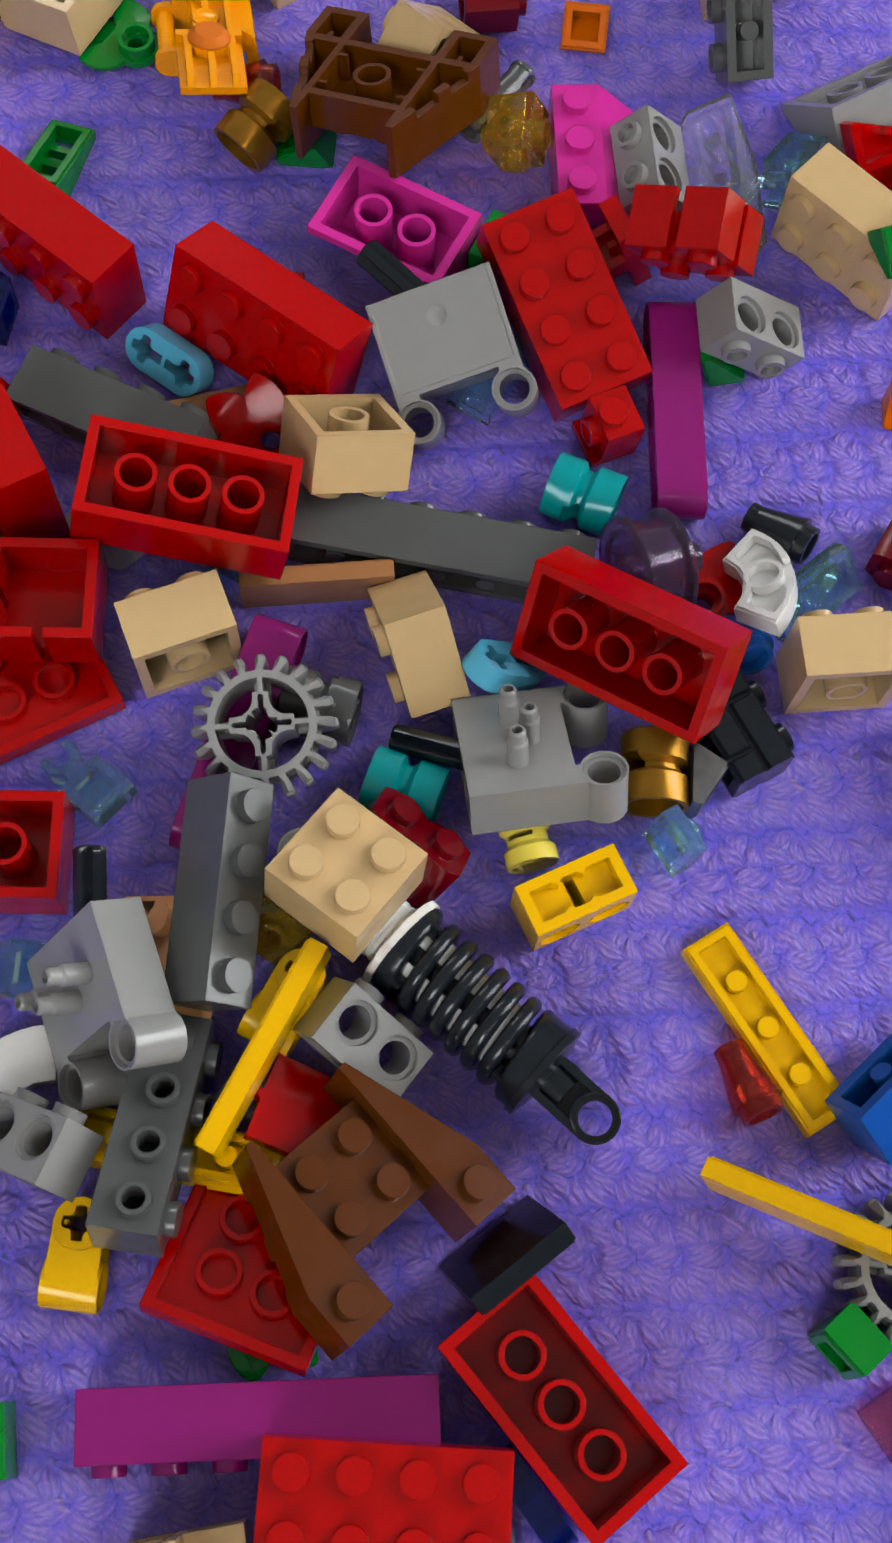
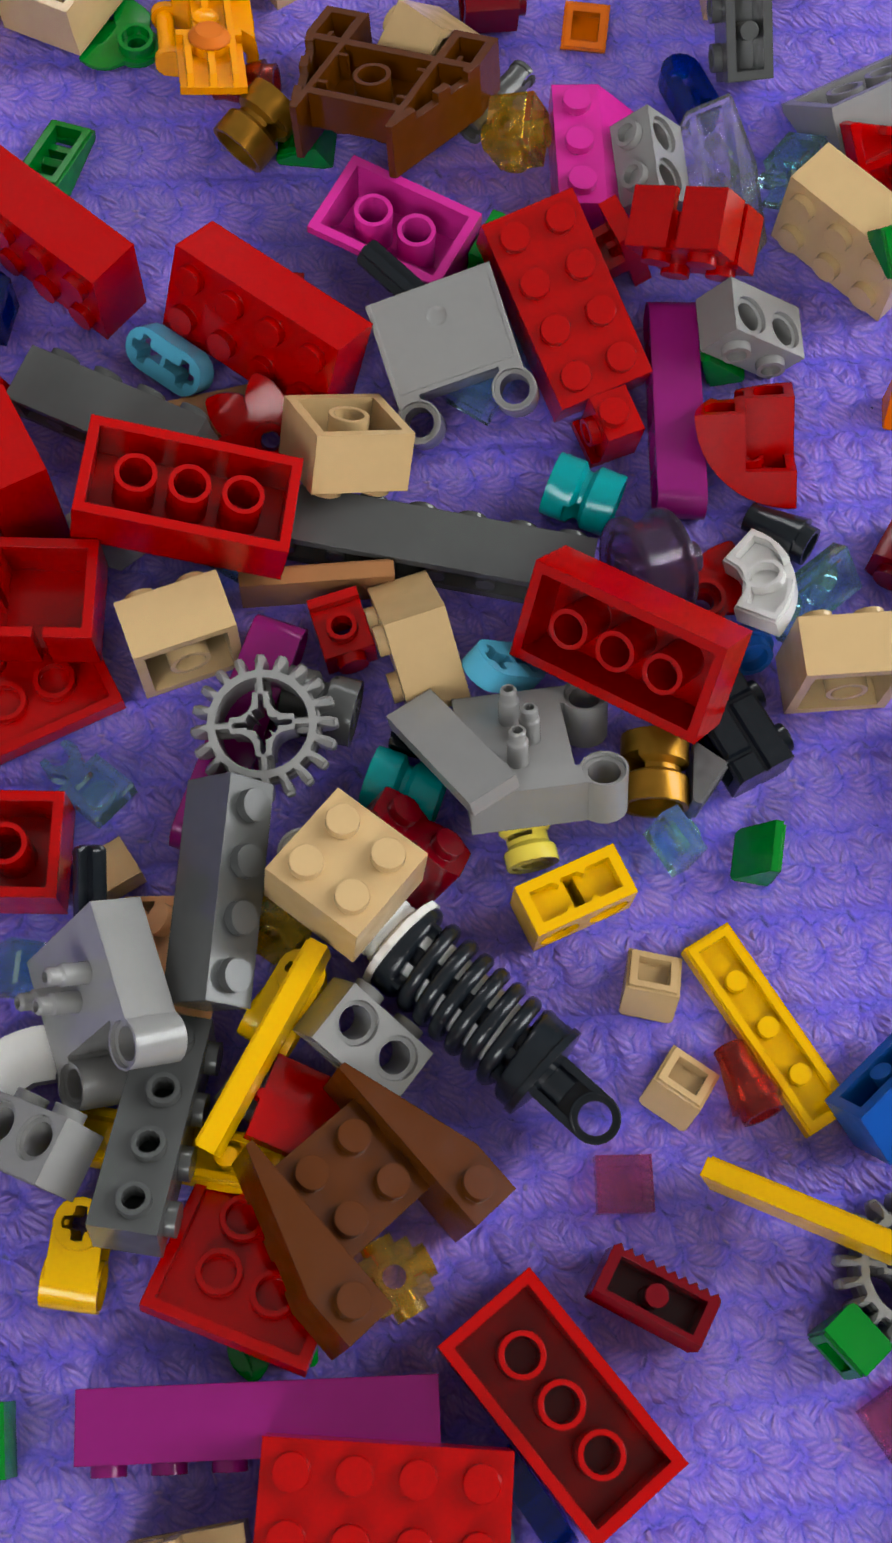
(122, 870): none -> tan slope
(337, 613): none -> red brick
(417, 1266): none -> clear yellow brick
(453, 752): none -> light grey tile
(507, 1254): black tile -> none
(624, 1184): none -> clear pink tile
(651, 986): none -> tan slope
(653, 1298): none -> dark red brick
(677, 94): none -> clear blue beam
(679, 1088): none -> tan slope
(752, 442): none -> red brick
(758, 853): none -> green slope

